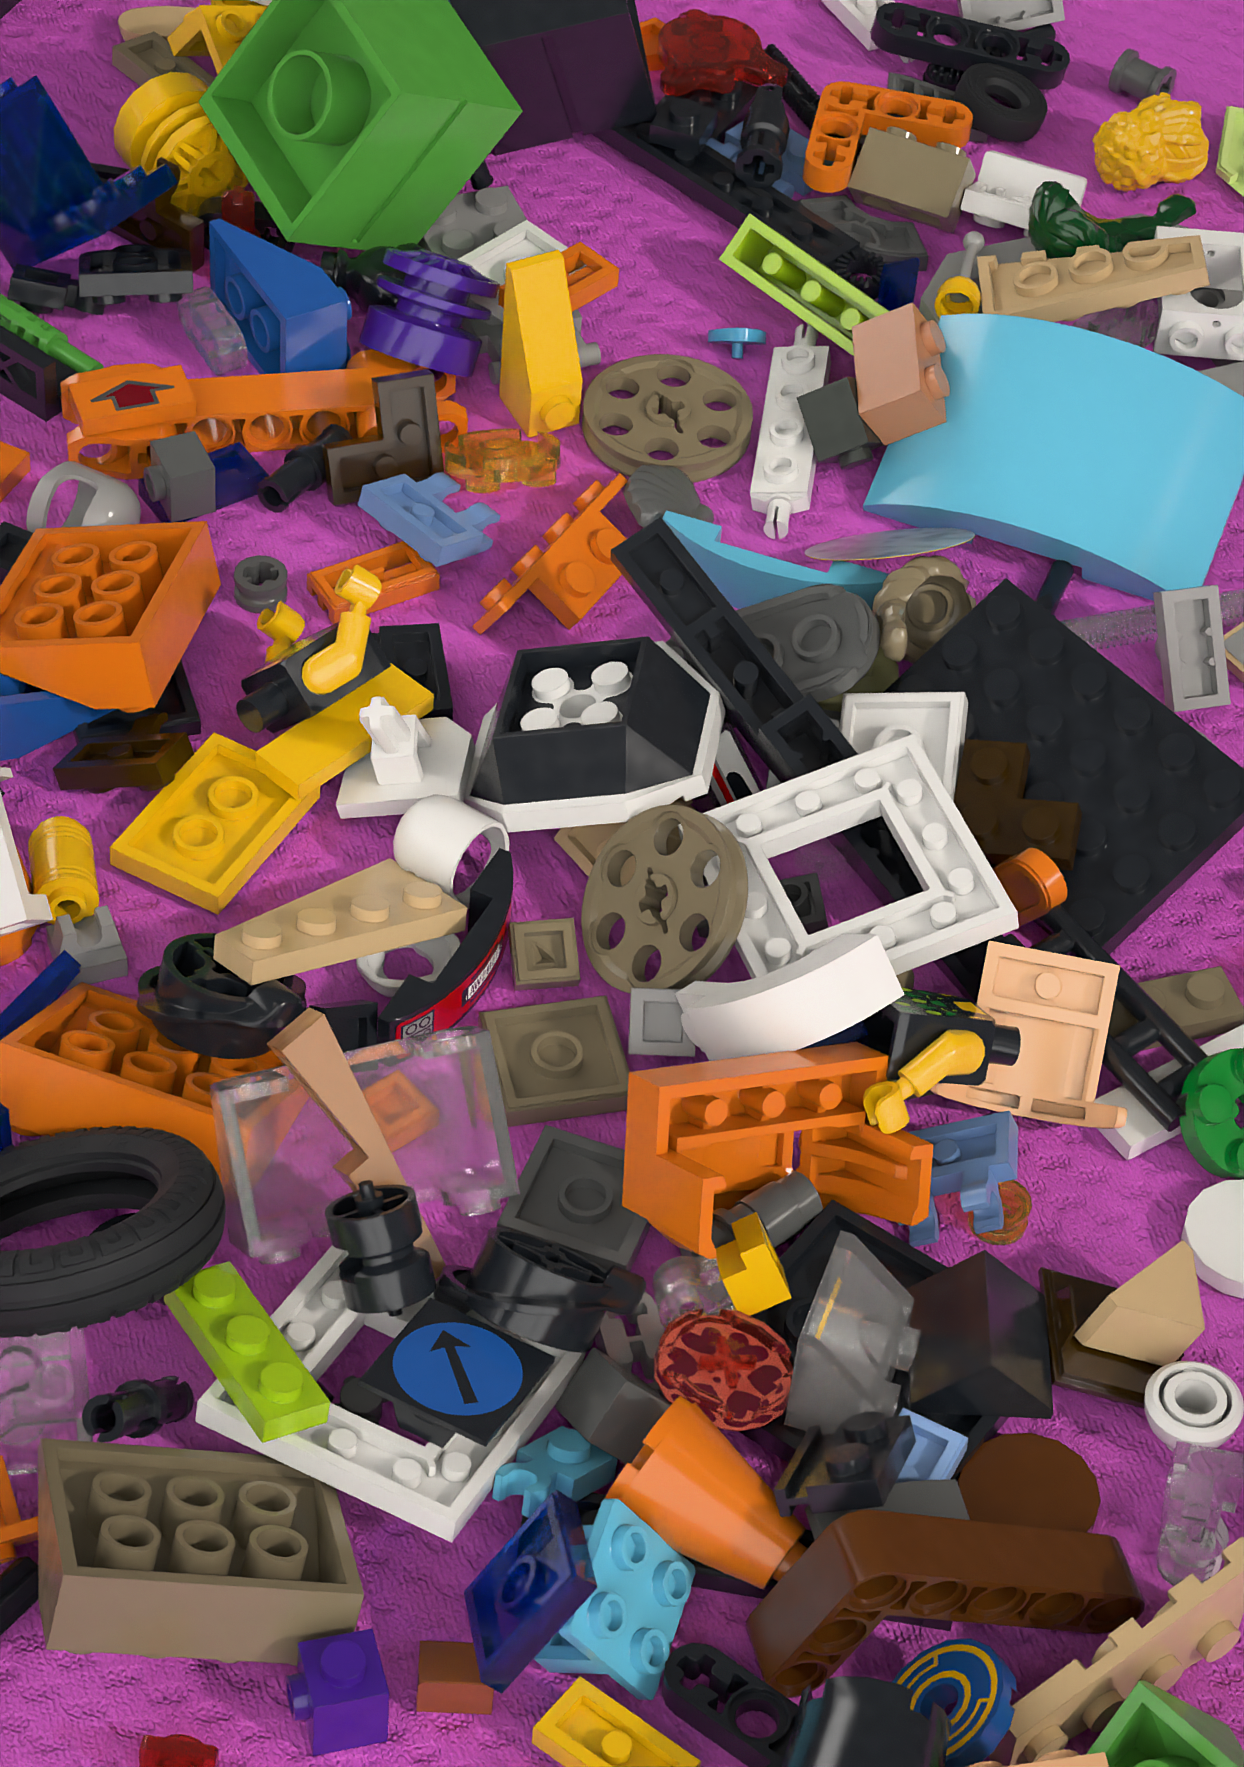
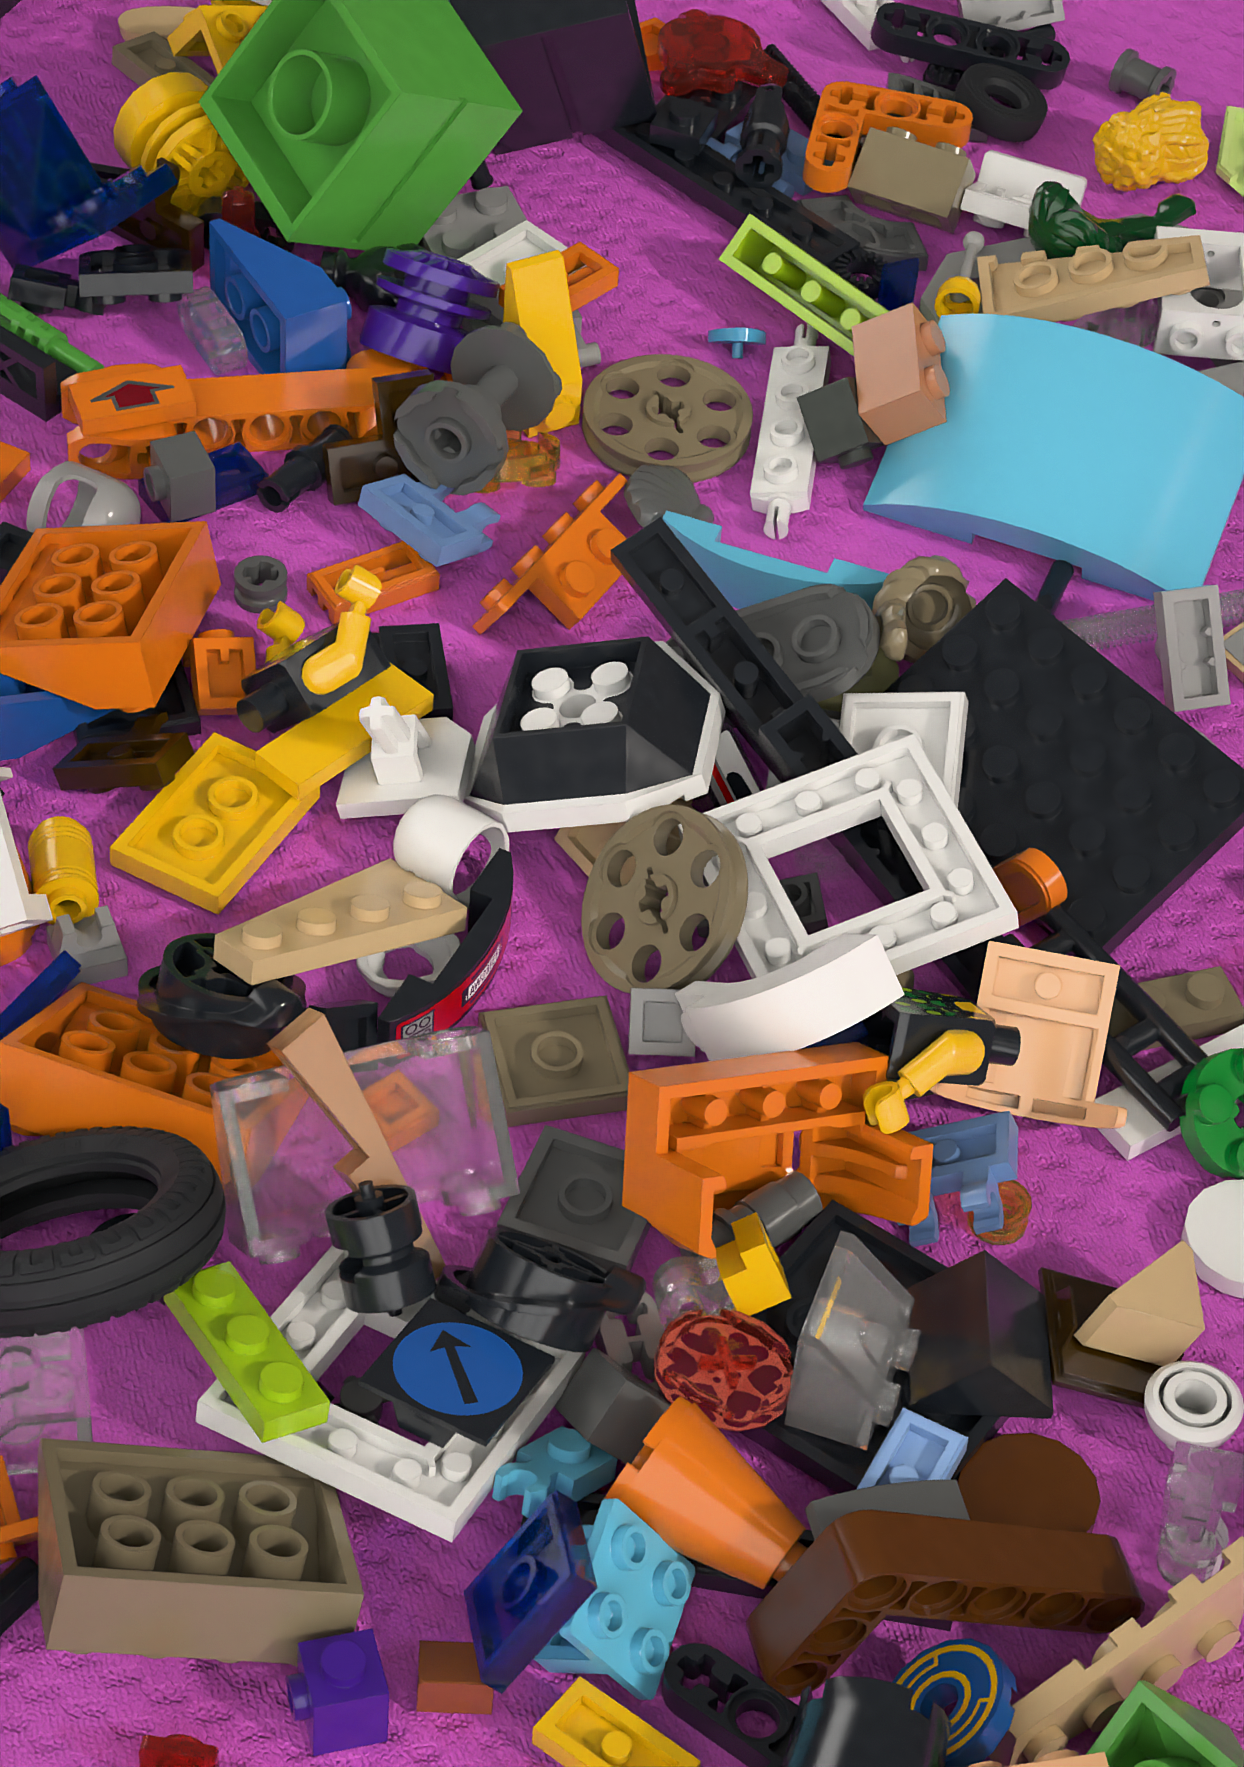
(137, 1408): black pin -> none
(217, 667): none -> orange bracket
(459, 427): none -> dark grey piece
(544, 954): dark tan tile -> none
(848, 1467): black plate -> none
(889, 544): flat silver sticker -> none
(999, 818): dark brown plate -> none

